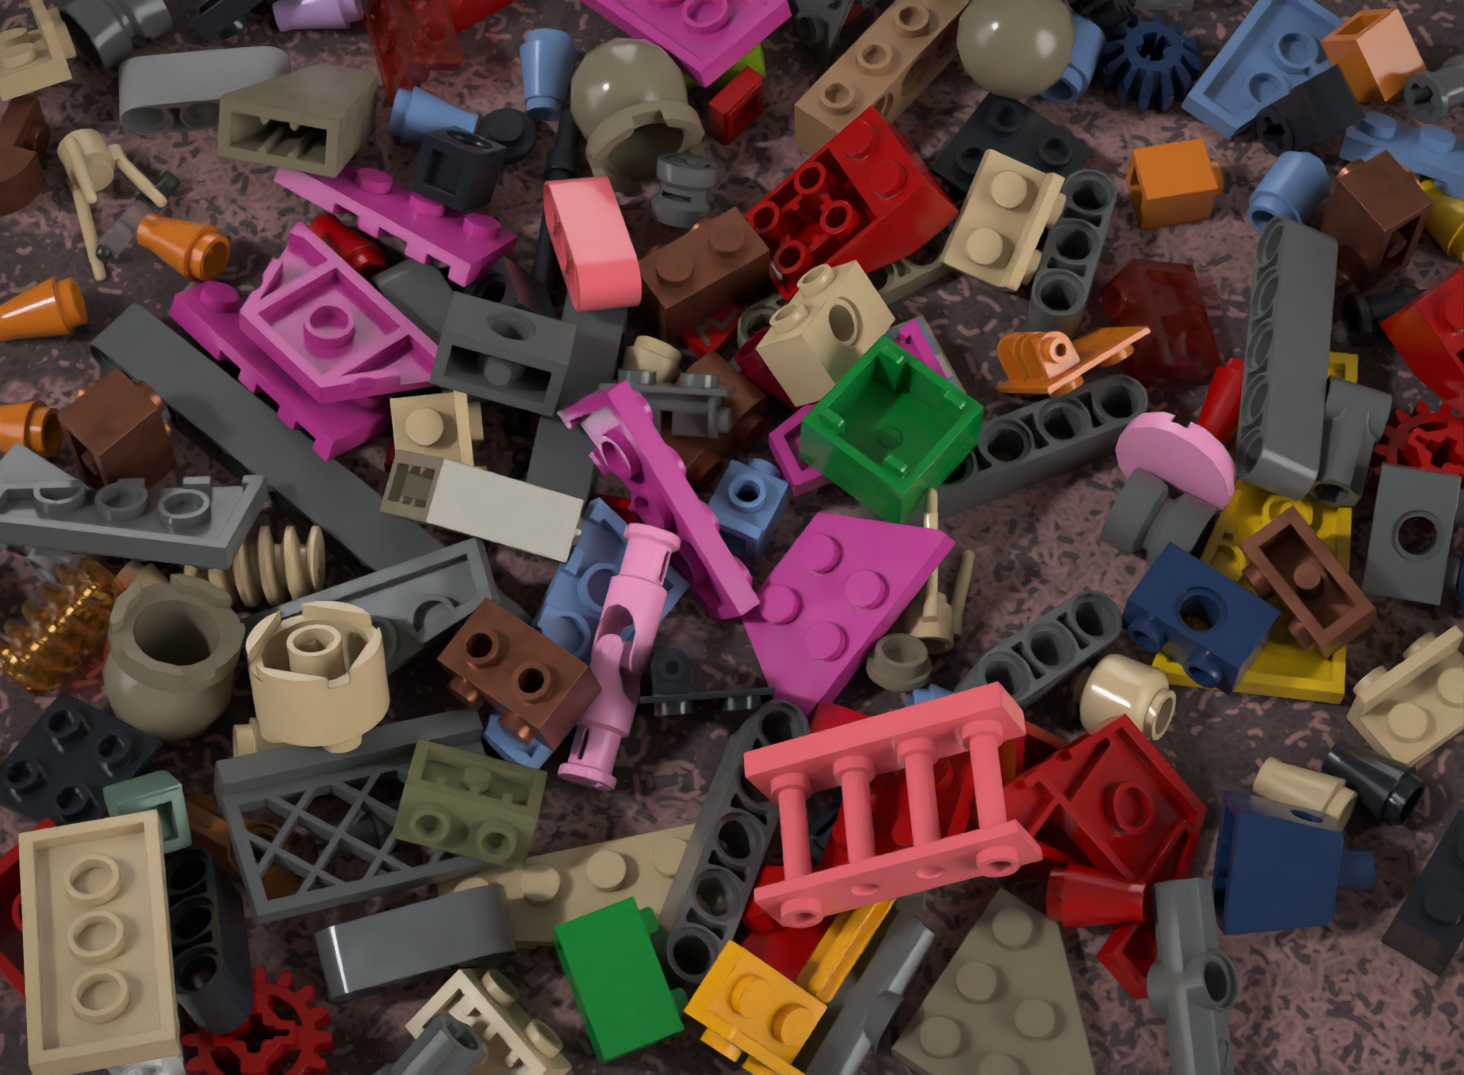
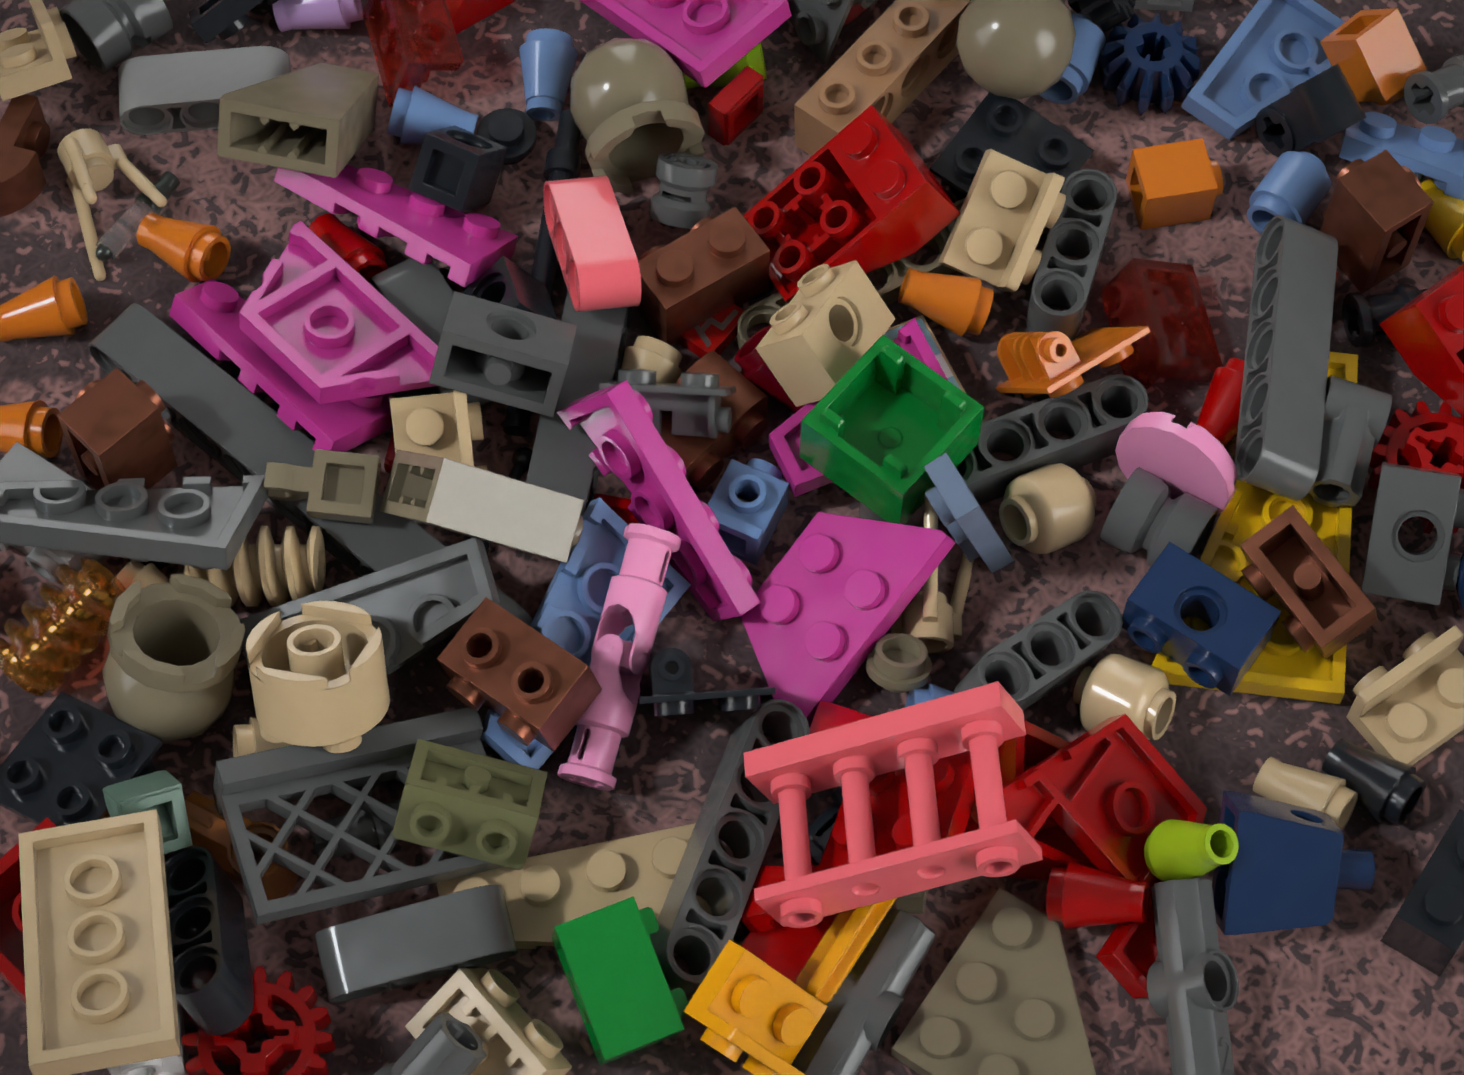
(336, 486): none -> dark tan plate
(949, 300): none -> orange cone
(964, 515): none -> sand blue plate
(1048, 508): none -> tan head
(1188, 849): none -> lime cone

